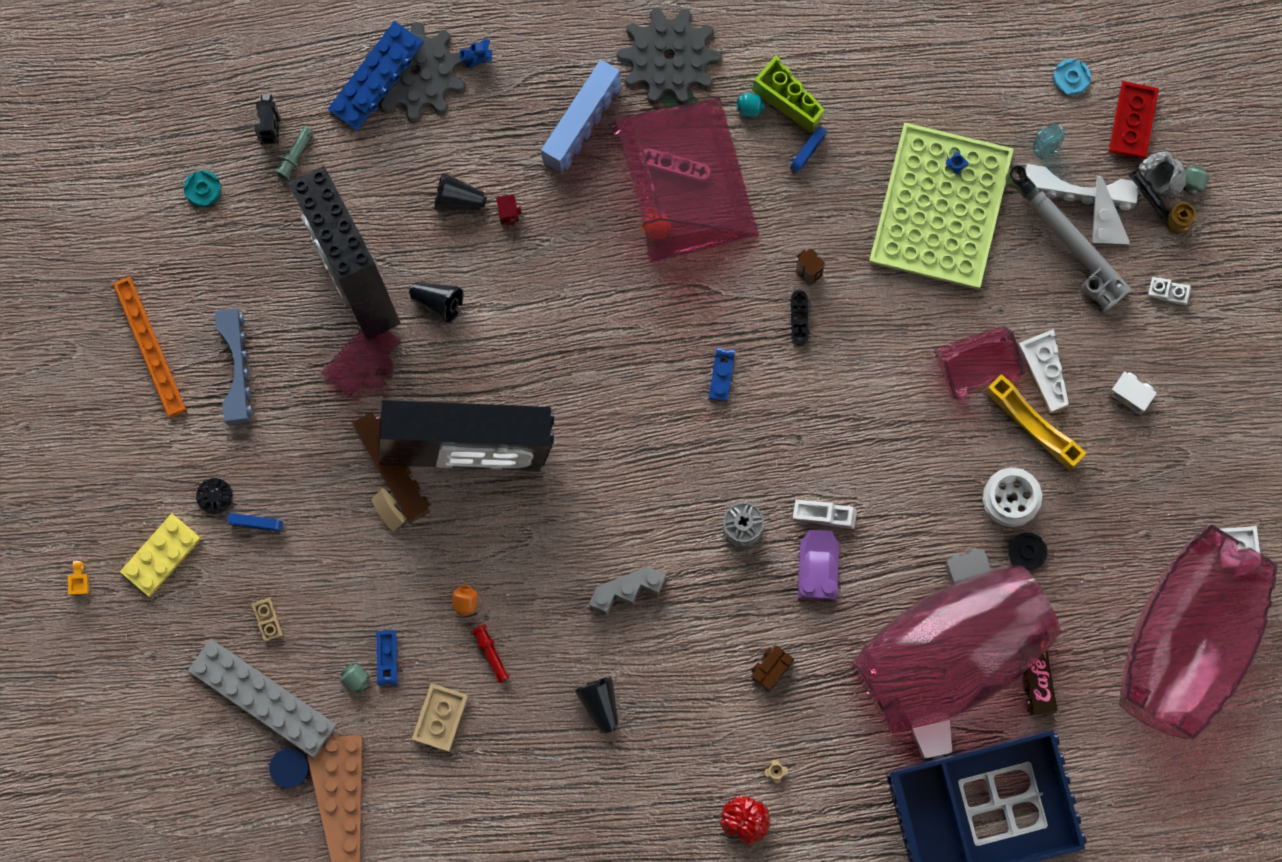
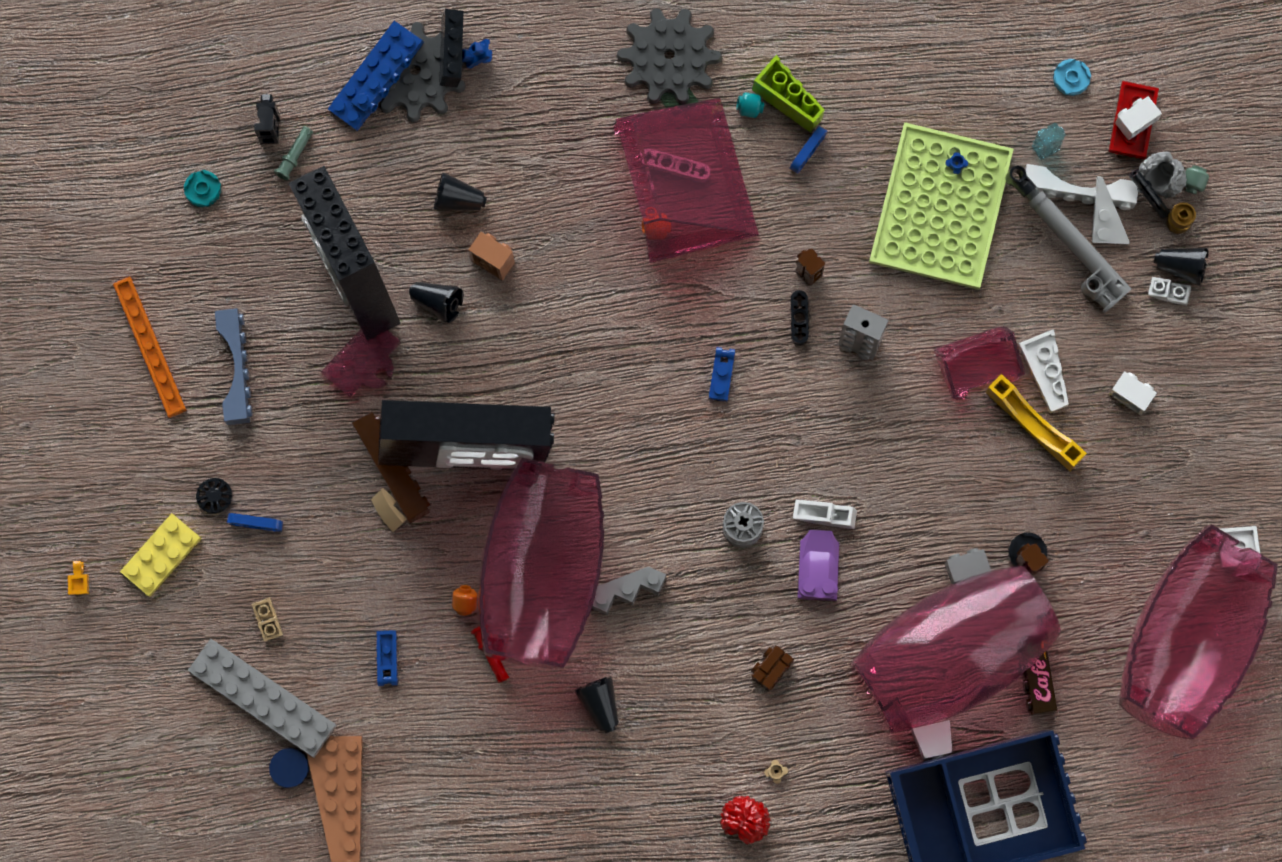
(354, 678): sand green head -> none
(440, 717): tan plate -> none
(451, 48): none -> black brick
(491, 255): none -> nougat brick
(508, 209): dark red brick -> none
(541, 565): none -> clear pink windscreen
(581, 117): light blue brick -> none
(862, 332): none -> light grey brick
(1027, 484): white wheel -> none
(1031, 558): none -> reddish brown brick
(1137, 117): none -> white brick
(1184, 263): none -> black cone

